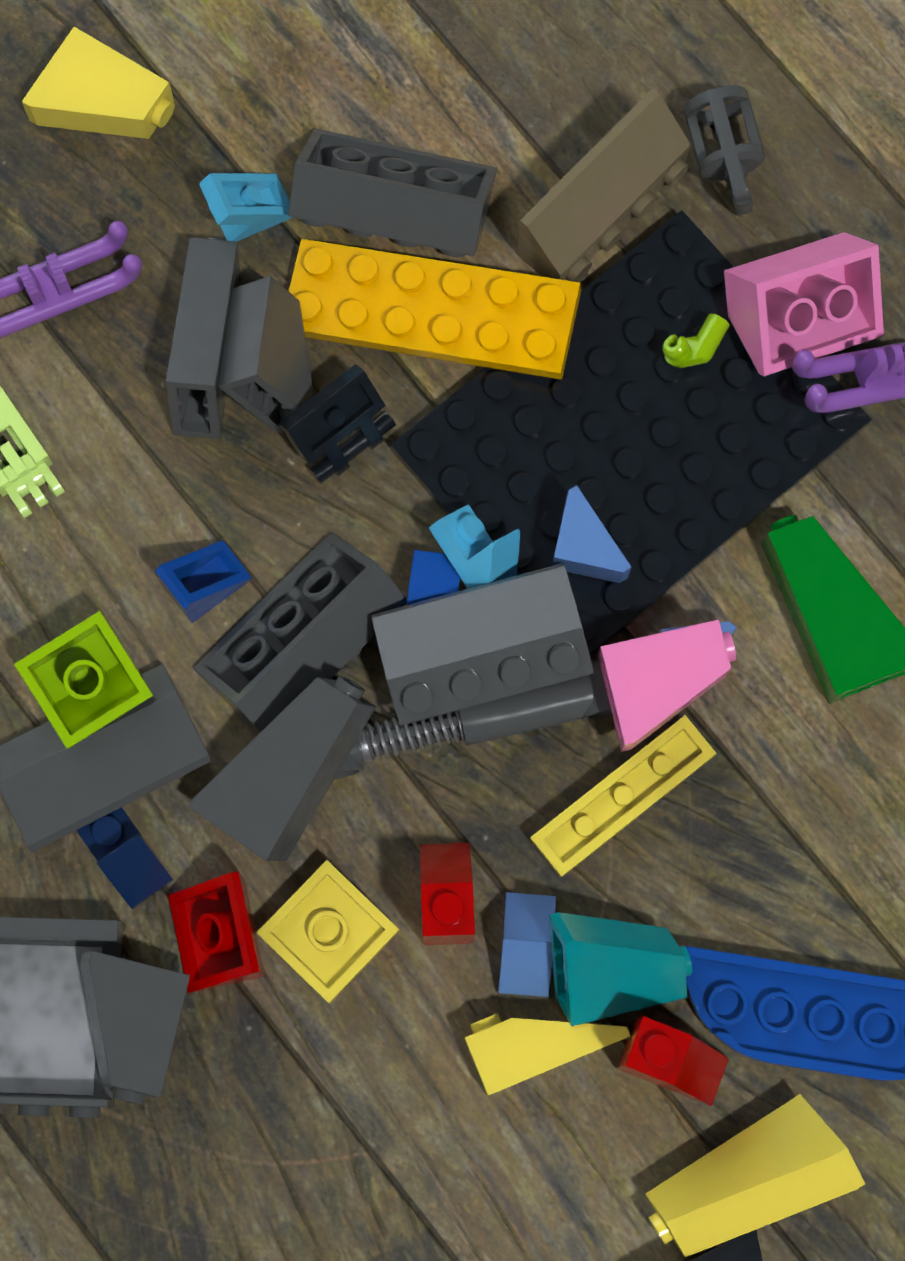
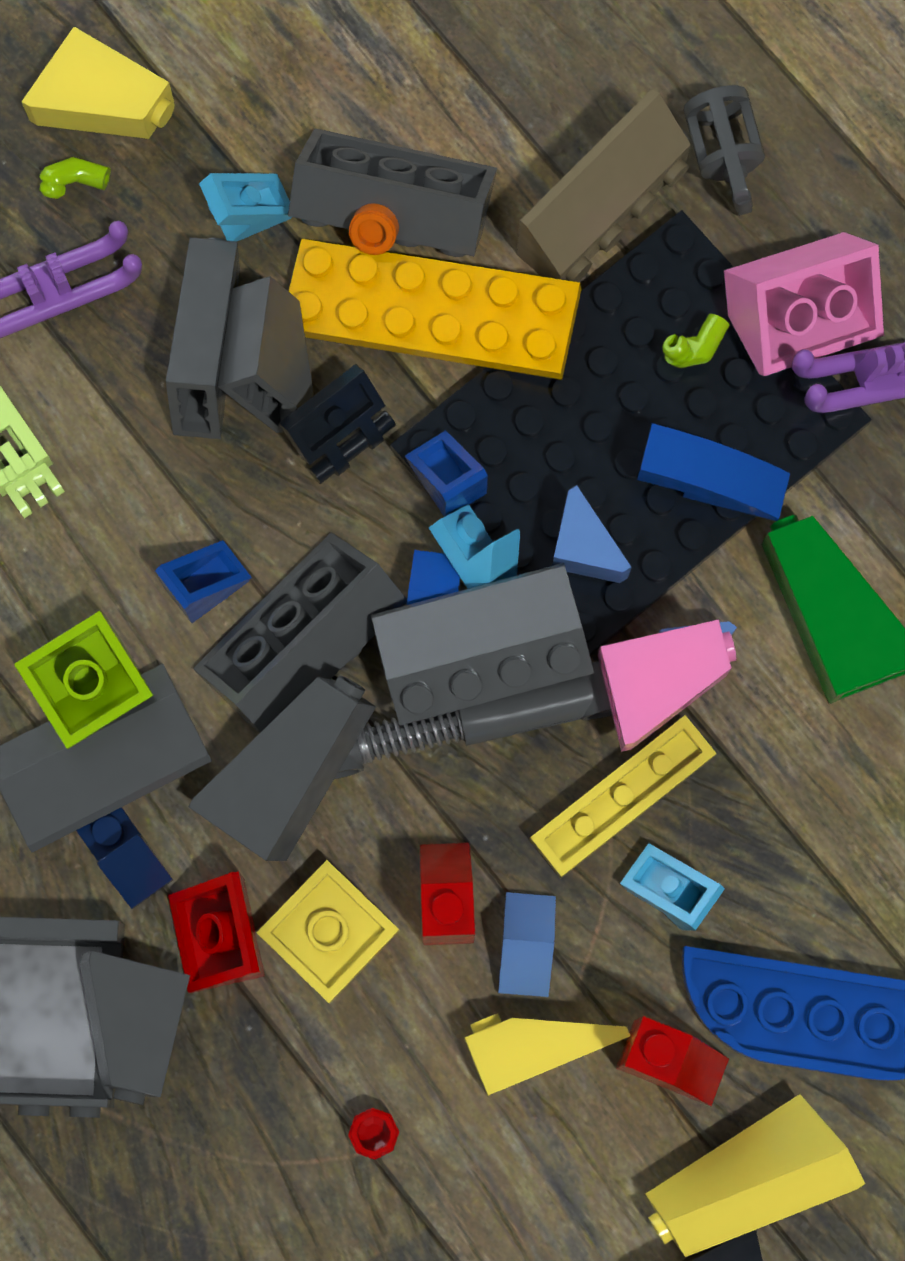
(72, 170): none -> lime arm
(373, 229): none -> orange tile
(373, 1133): none -> red tile
(448, 473): none -> blue slope
(614, 966): teal slope -> none
(672, 887): none -> medium azure slope
(713, 473): none -> blue slope

